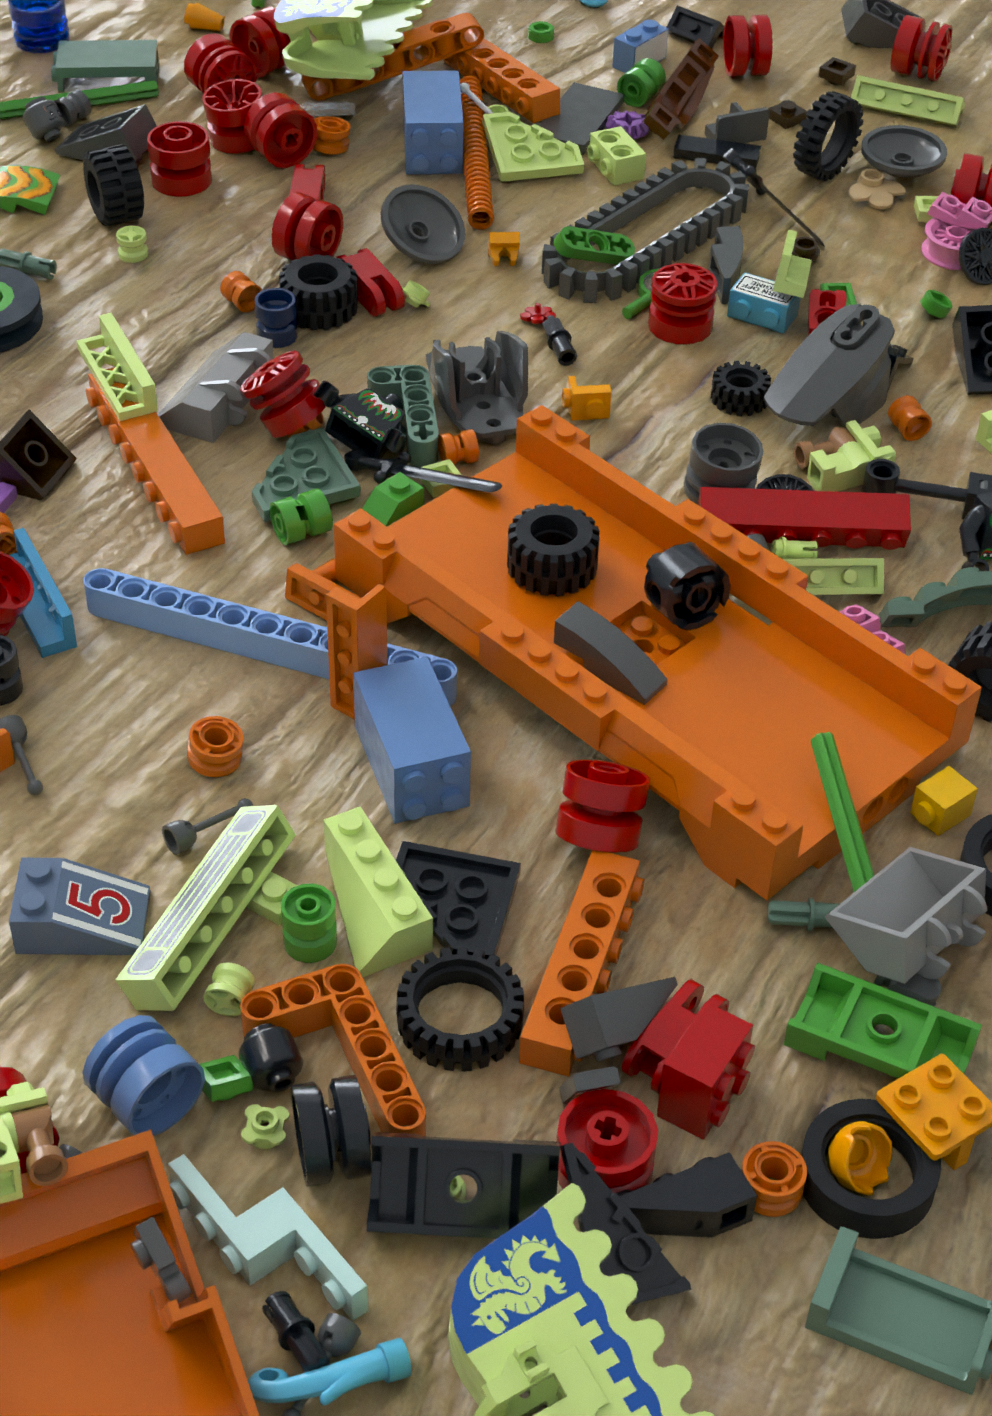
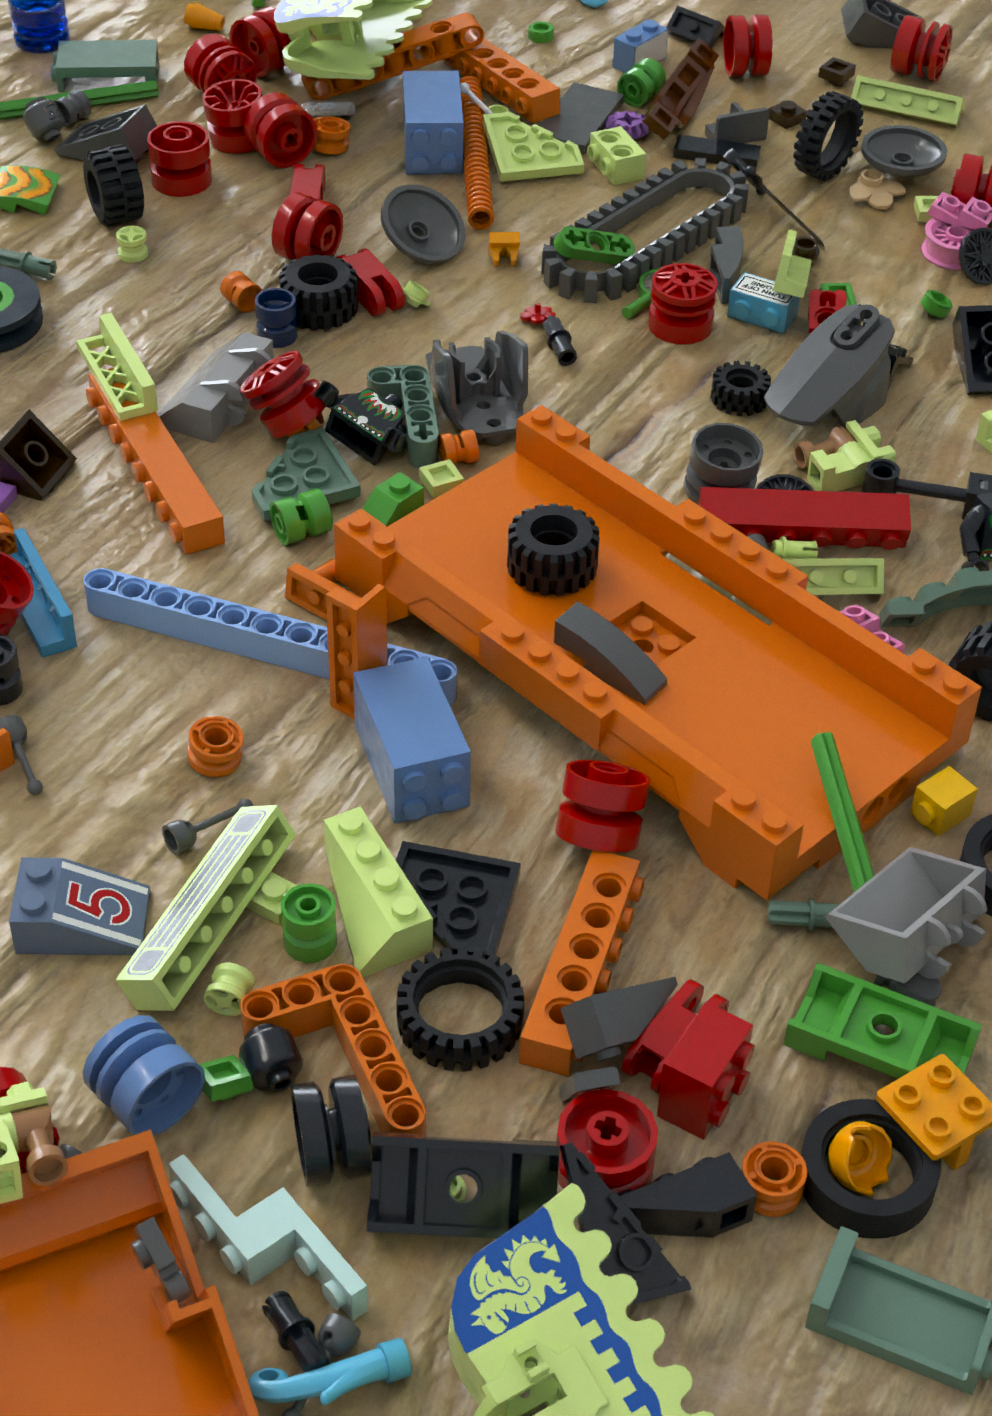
(265, 1136): yellowish green plate -> none
(389, 467): black sword -> none
(587, 401): light orange bracket -> none
(686, 585): black brick -> none
(909, 418): orange wheel -> none

